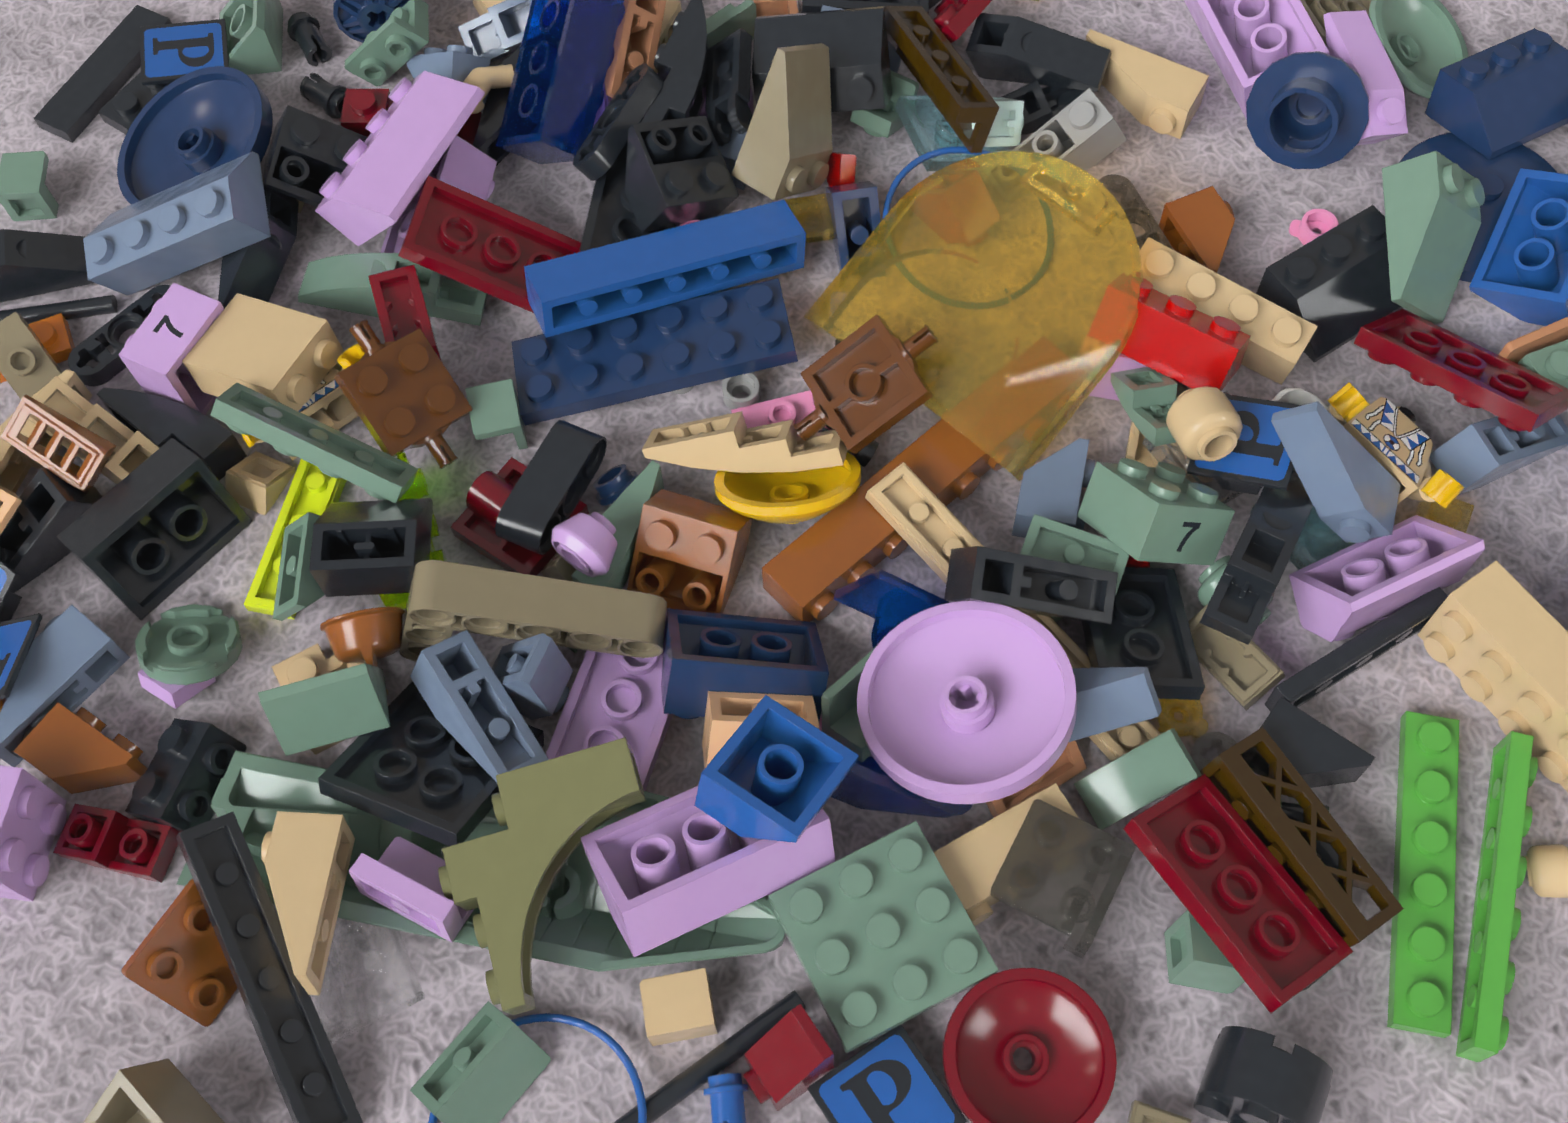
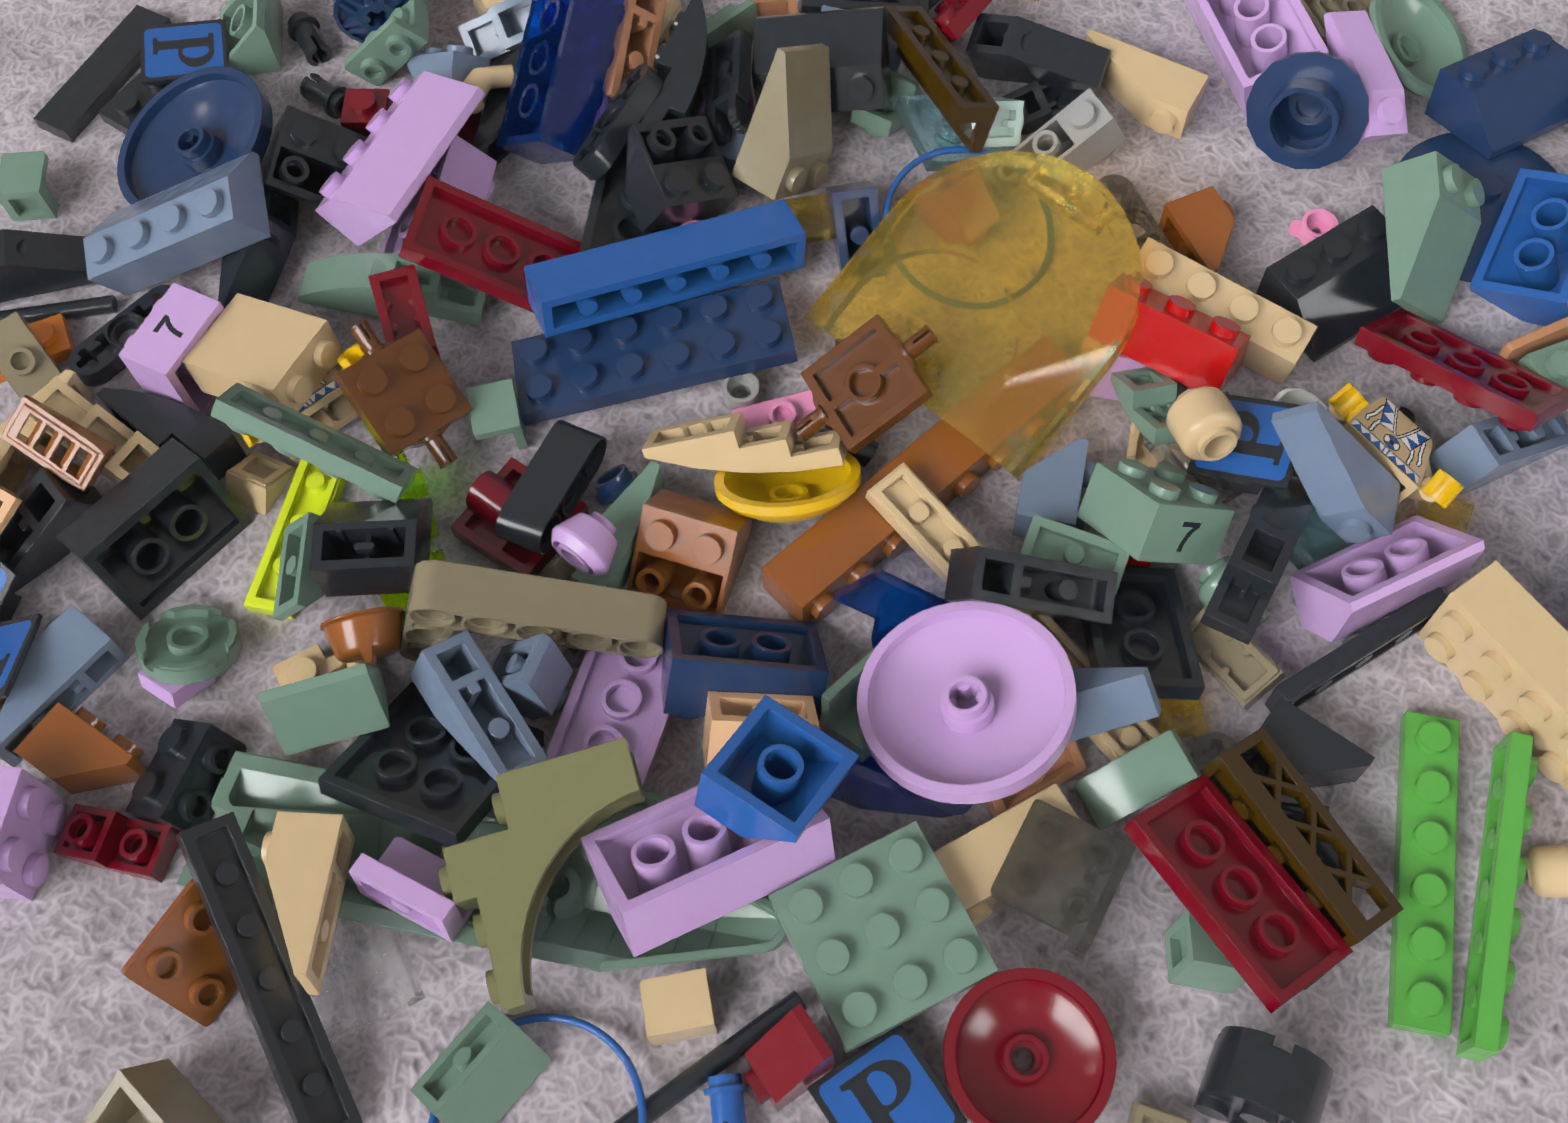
(841, 169): red tile -> none

